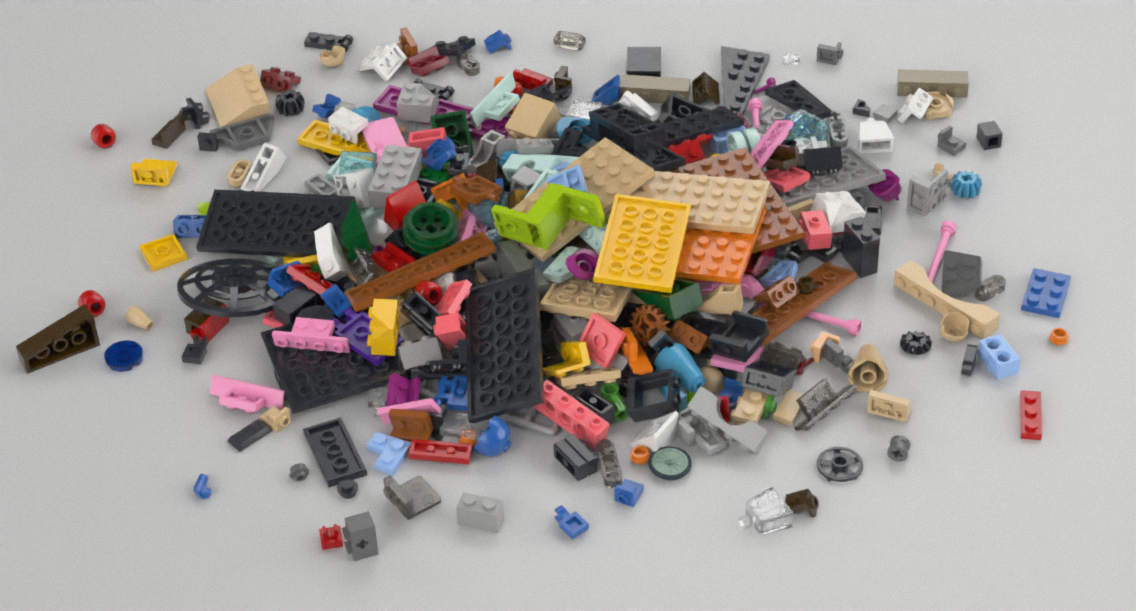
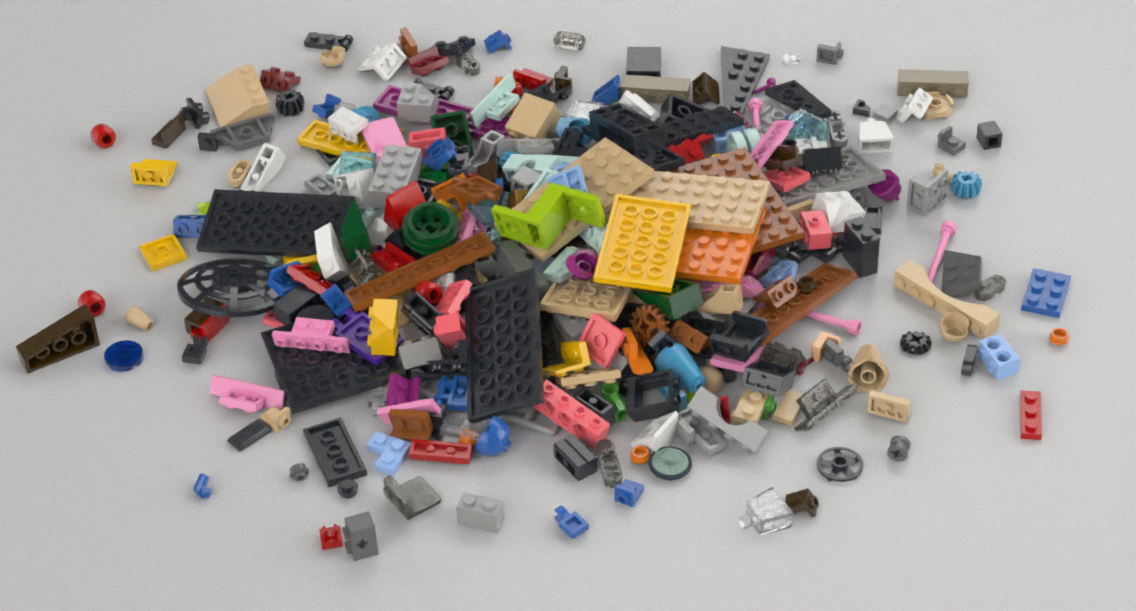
(732, 389): blue bracket -> none

